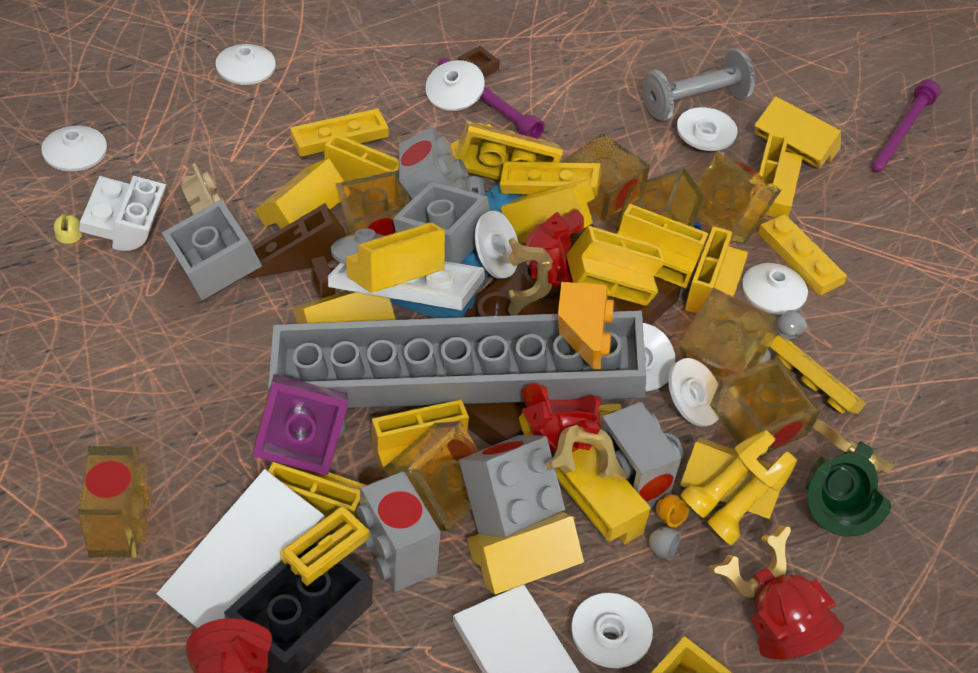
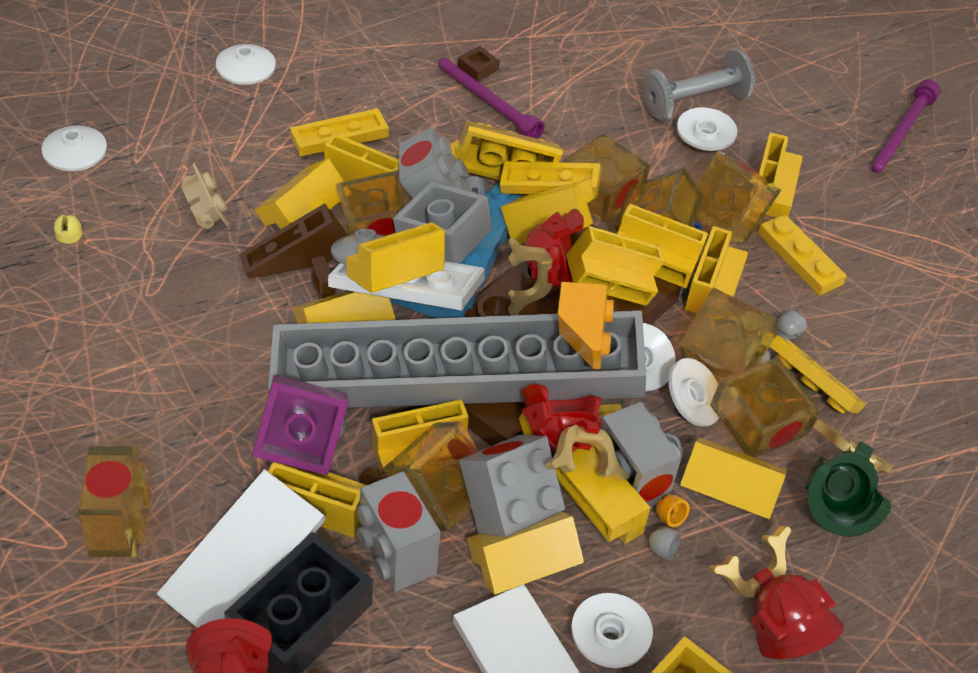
(122, 211): white brick -> none
(212, 249): light grey brick -> none
(332, 557): yellow tile -> none
(455, 94): white dish -> none
(493, 245): white dish -> none
(726, 520): yellow piece -> none
(774, 288): white dish -> none
(806, 133): yellow piece -> none

